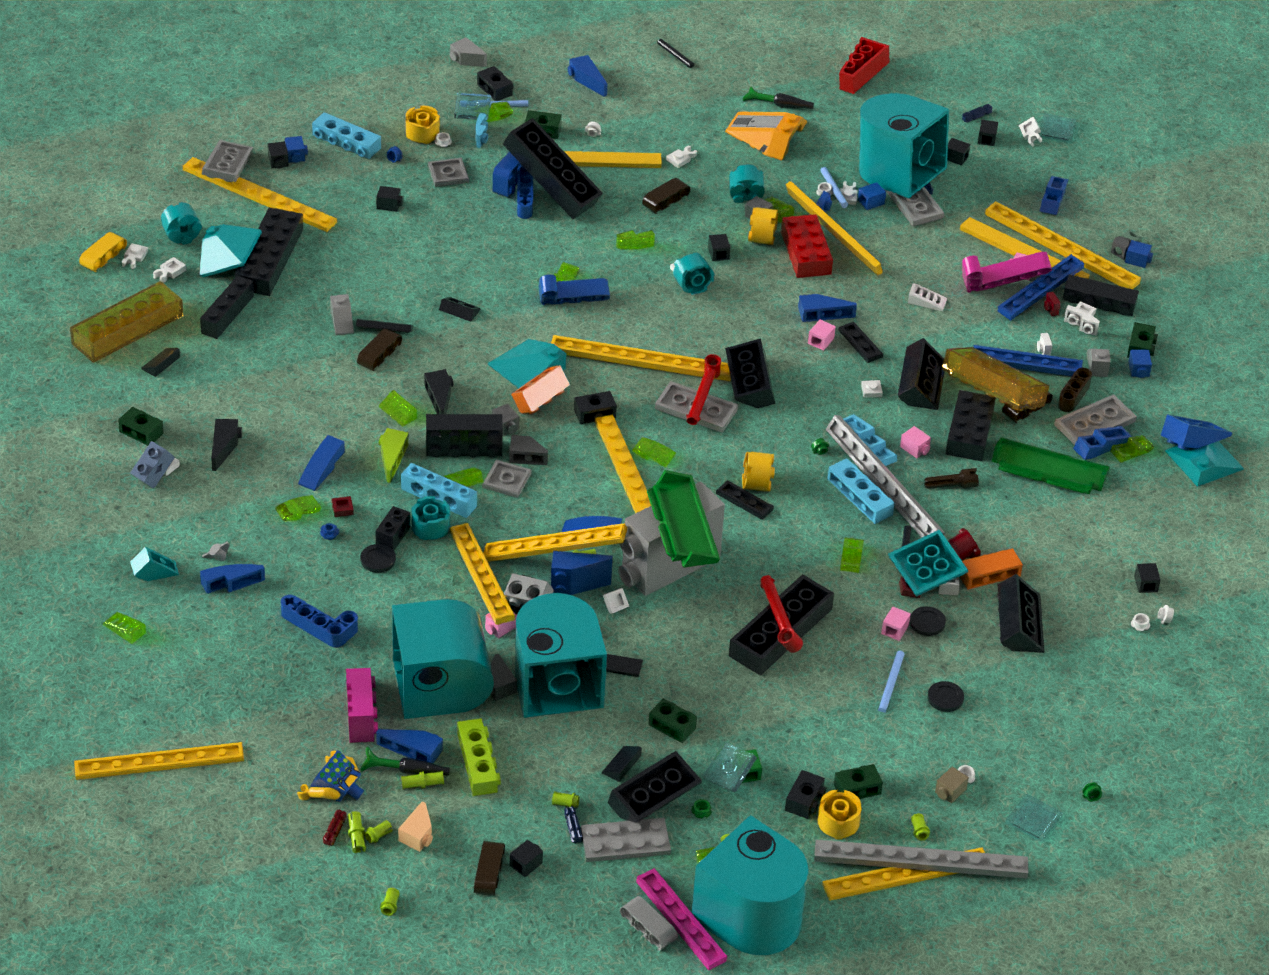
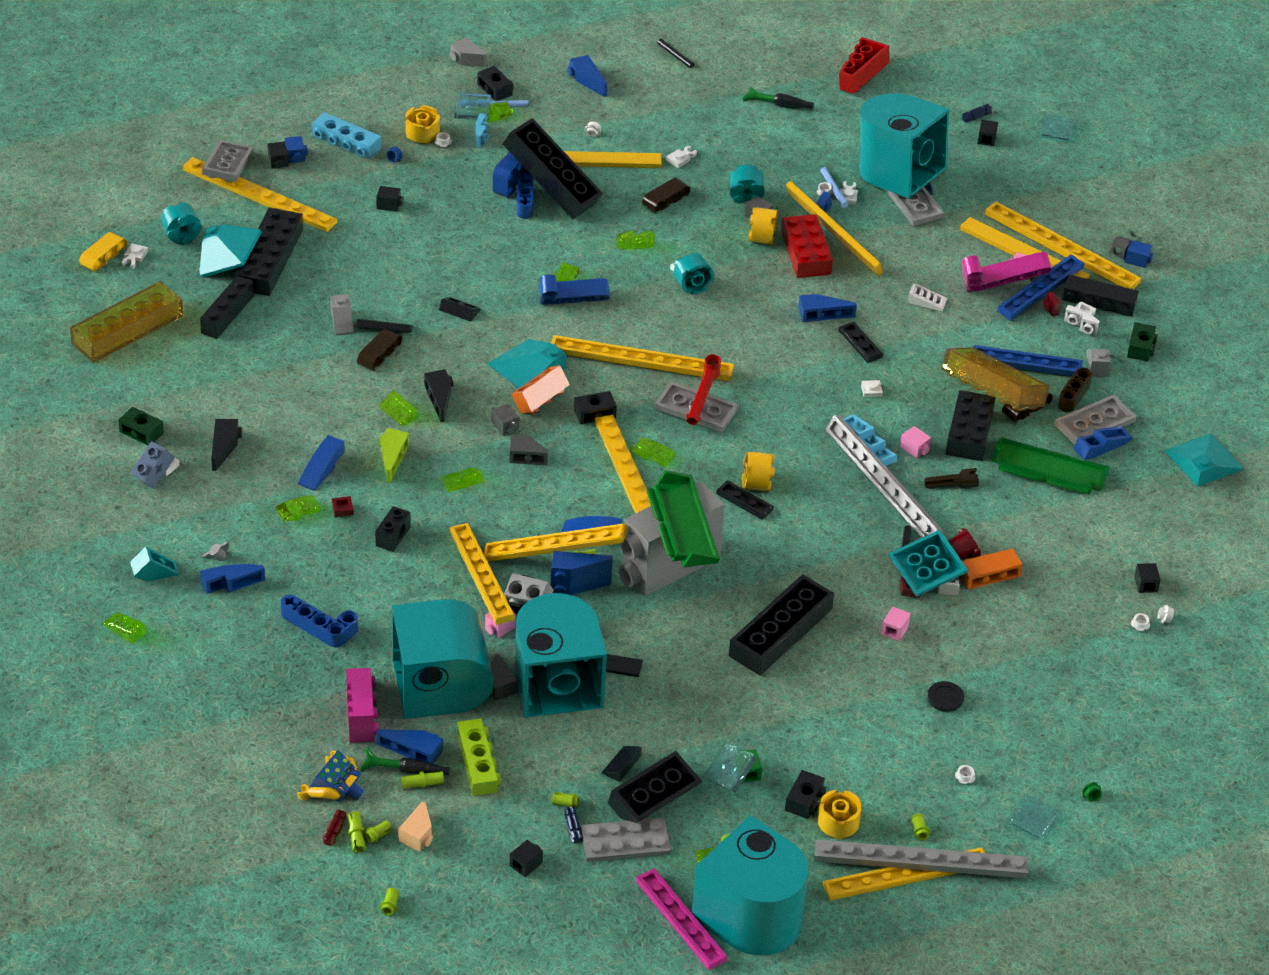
(158, 760): yellow tile -> none
(162, 361): black slope -> none
(171, 268): white plate -> none
(329, 531): blue plate -> none
(378, 558): black piece -> none
(427, 483): medium azure brick -> none
(430, 518): teal brick -> none
(448, 172): light grey tile -> none
(464, 435): black brick -> none
(489, 867): dark brown beam -> none
(507, 478): light grey tile -> none
(548, 121): dark green brick -> none
(615, 600): white plate -> none
(649, 922): light grey beam -> none
(672, 720): dark green brick -> none
(704, 805): green plate -> none
(719, 247): black brick -> none
(750, 374): black slope -> none
(766, 131): light orange wedge -> none
(787, 210): clear neon green slope -> none
(787, 635): red piece -> none
(820, 446): green plate -> none
(821, 334): bright pink brick -> none
(851, 555): clear neon green slope -> none
(861, 491): medium azure brick -> none
(861, 781): dark green brick -> none
(871, 196): blue brick -> none
(891, 681): light blue bar -> none
(921, 376): black slope -> none
(927, 621): black piece -> none
(951, 785): dark tan brick -> none
(958, 151): black brick -> none
(1020, 616): black slope -> none
(1031, 130): white plate -> none
(1044, 345): white plate -> none
(1053, 195): blue slope -> none
(1133, 448): clear neon green slope -> none
(1140, 363): blue brick -> none
(1192, 432): blue slope -> none

